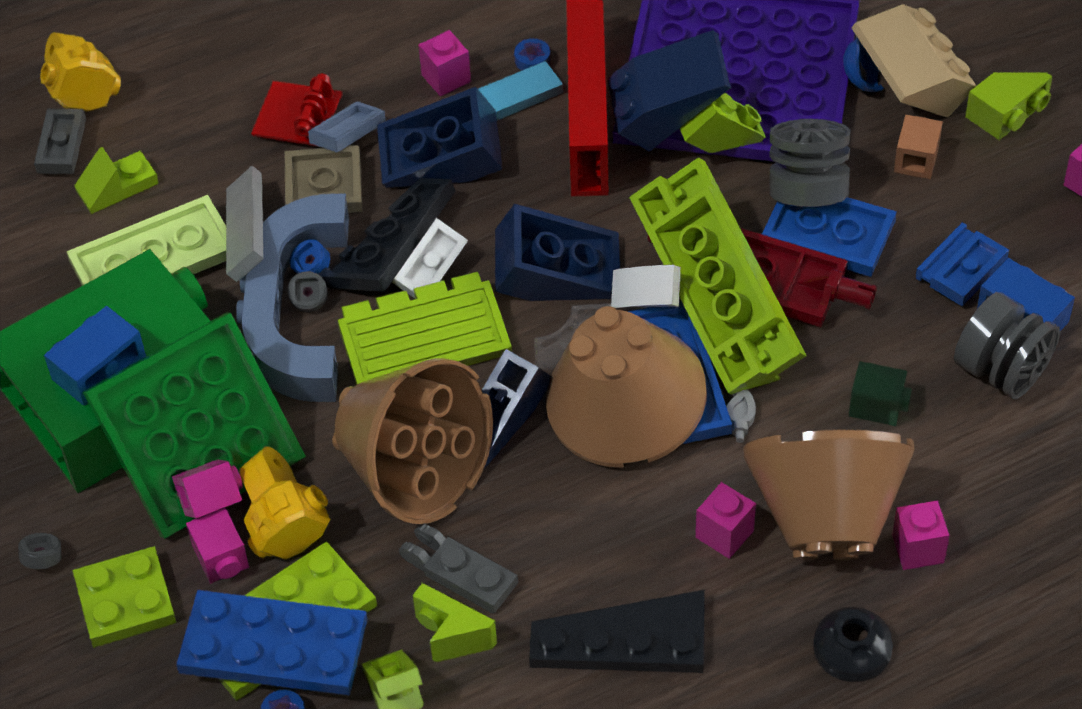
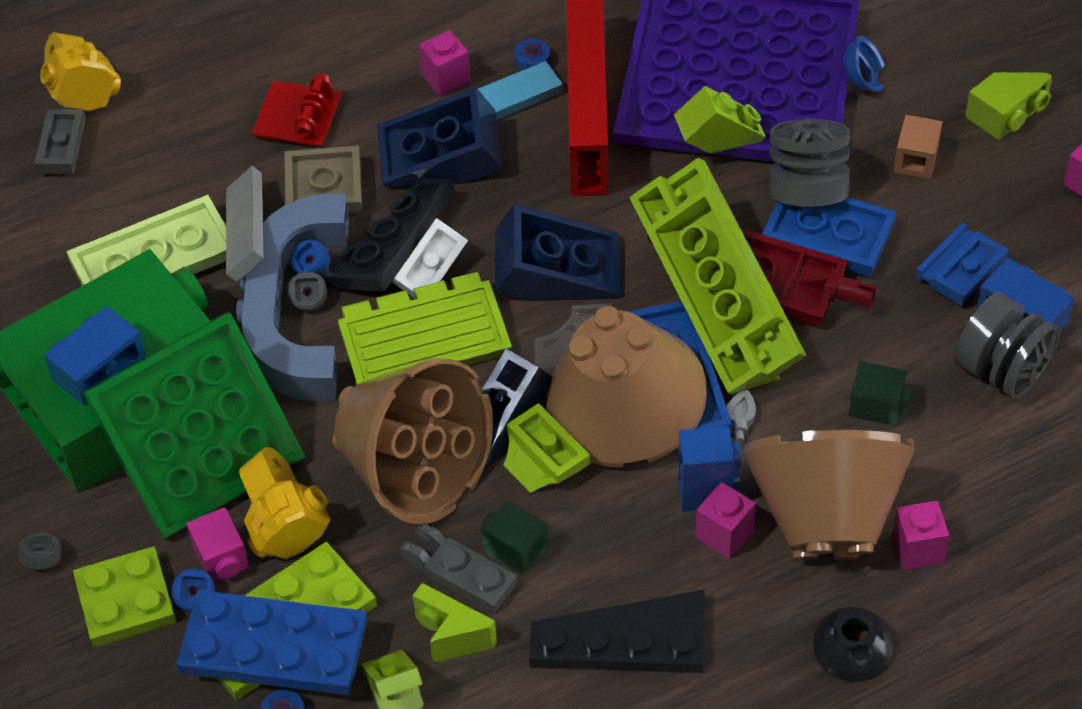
(111, 182): lime slope -> none
(186, 586): none -> blue tile
(208, 488): dark pink brick -> none
(346, 126): sand blue tile -> none
(514, 537): none -> clear green brick
(542, 450): none -> lime slope
(646, 287): white slope -> none
(667, 88): dark blue slope -> none
(704, 462): none -> blue brick
(916, 59): tan slope -> none

